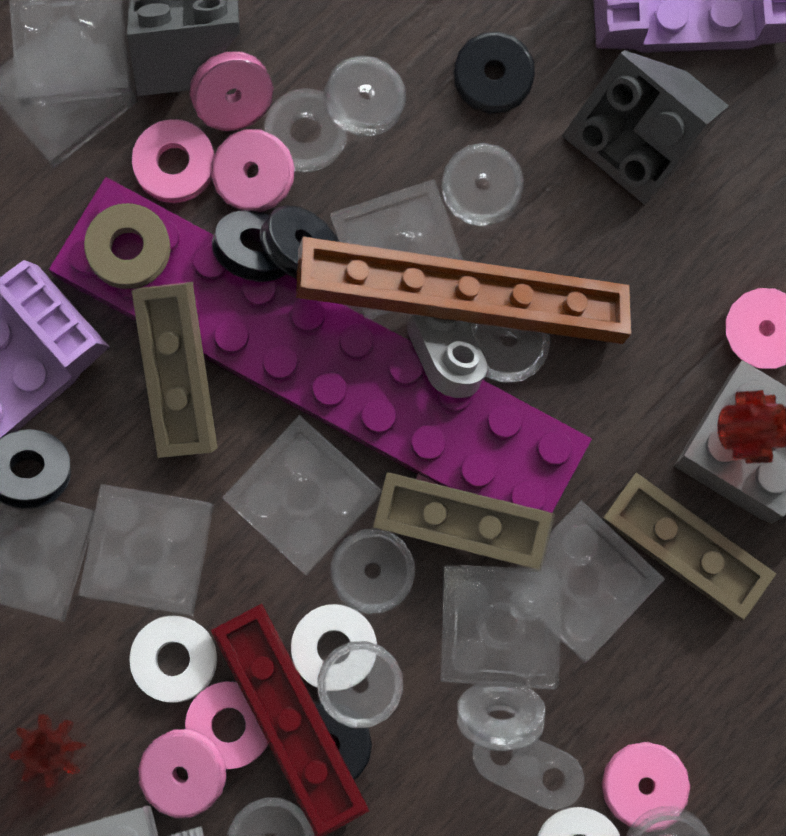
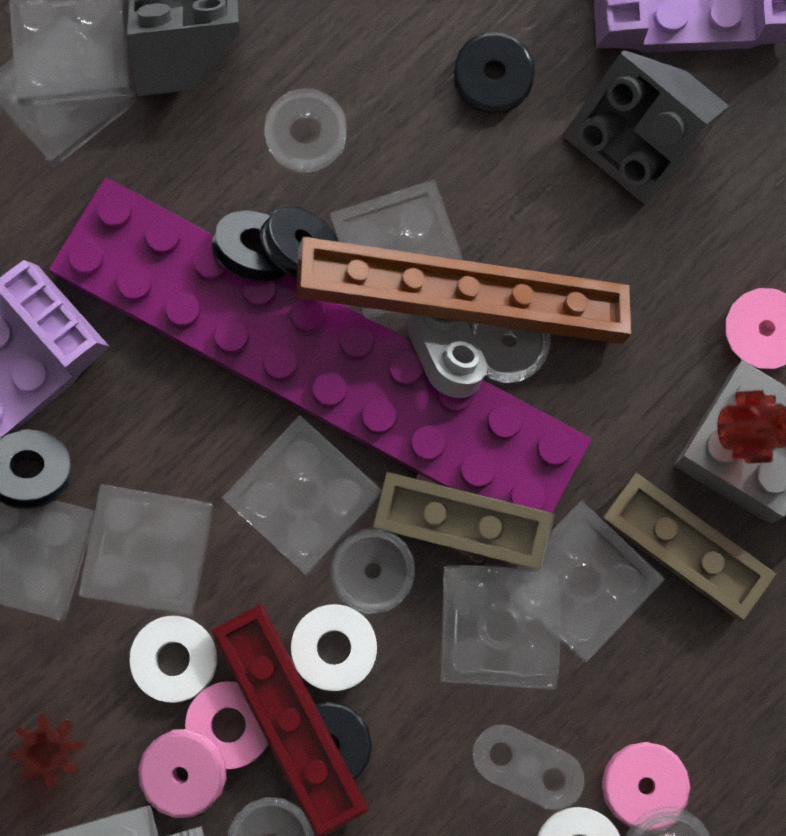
(121, 220): dark tan piece -> none
(168, 135): bright pink piece -> none
(174, 369): dark tan plate -> none
(225, 73): bright pink piece -> none
(235, 158): bright pink piece -> none
(336, 680): clear piece -> none
(357, 114): clear piece -> none
(486, 163): clear piece -> none
(497, 733): clear piece -> none

